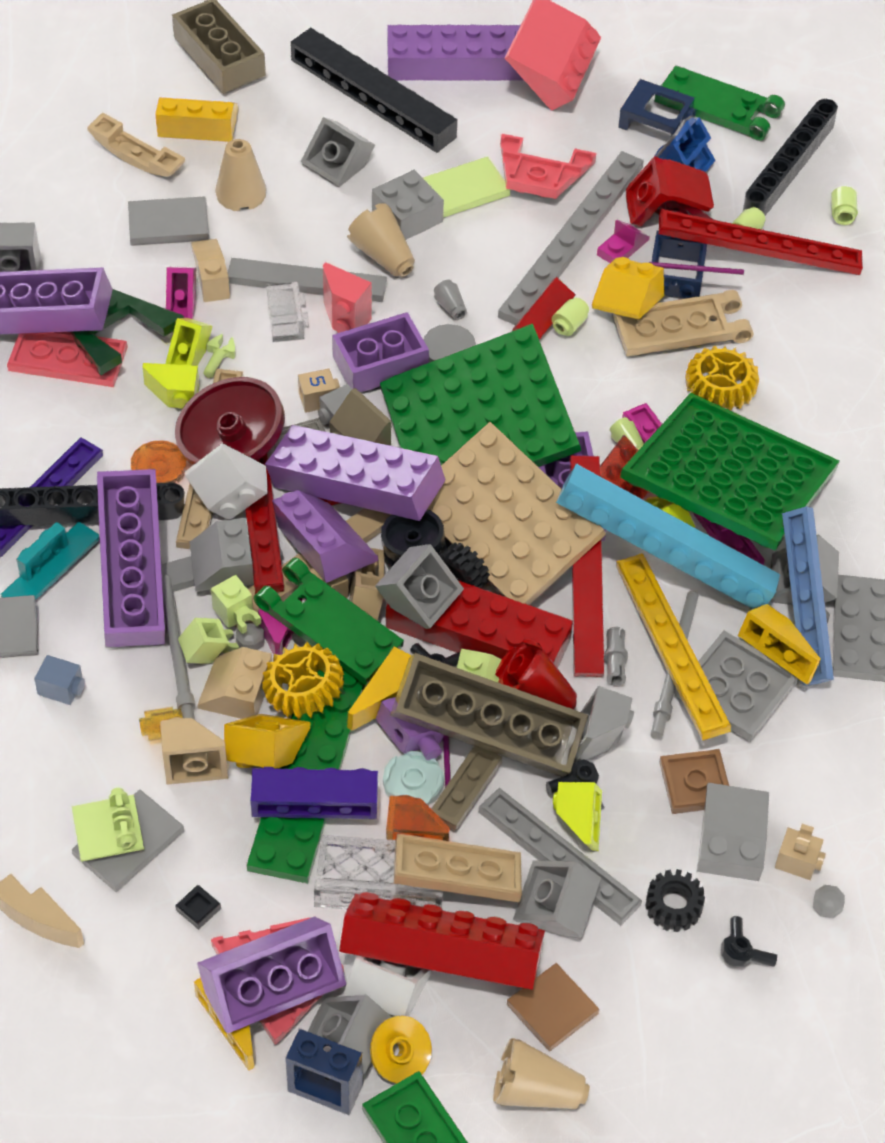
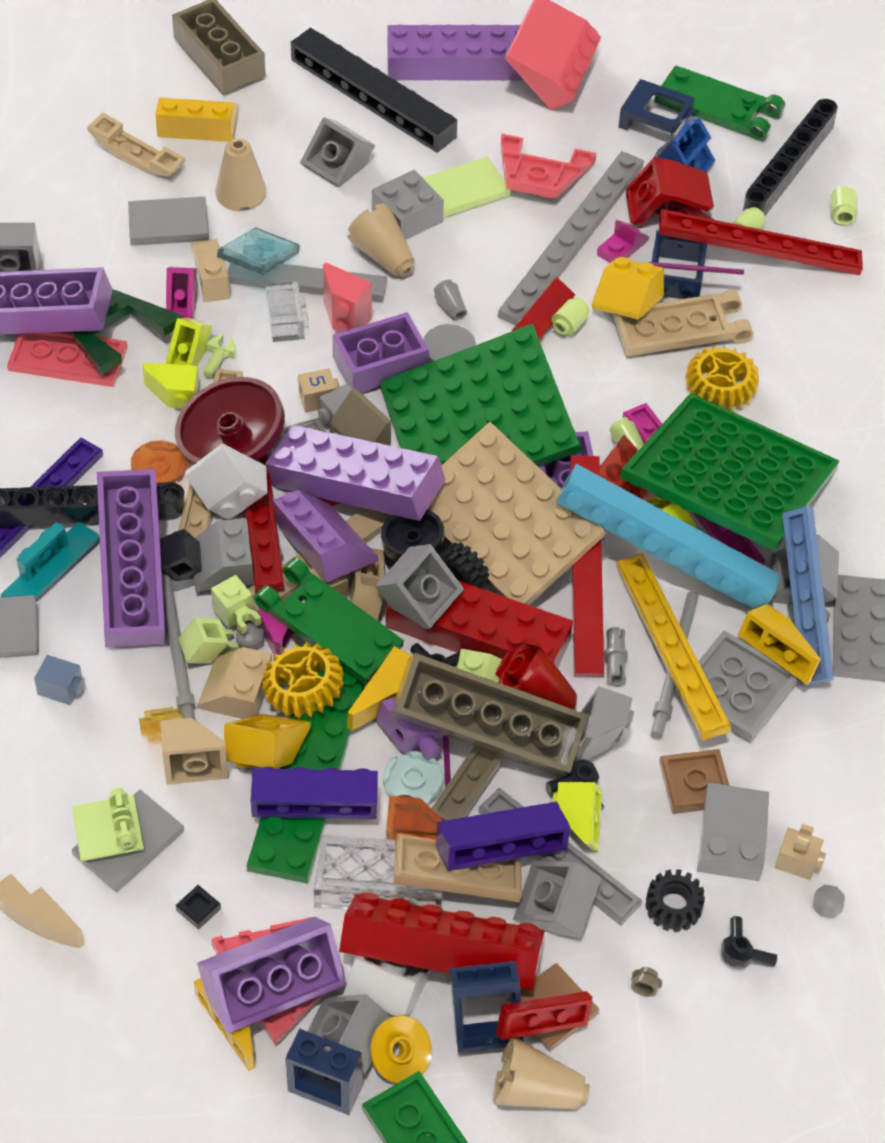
(180, 554): none -> black brick
(258, 251): none -> clear light blue tile
(479, 982): none -> dark blue window
(502, 835): none -> dark purple brick
(544, 1015): none -> red tile
(645, 981): none -> dark tan plate

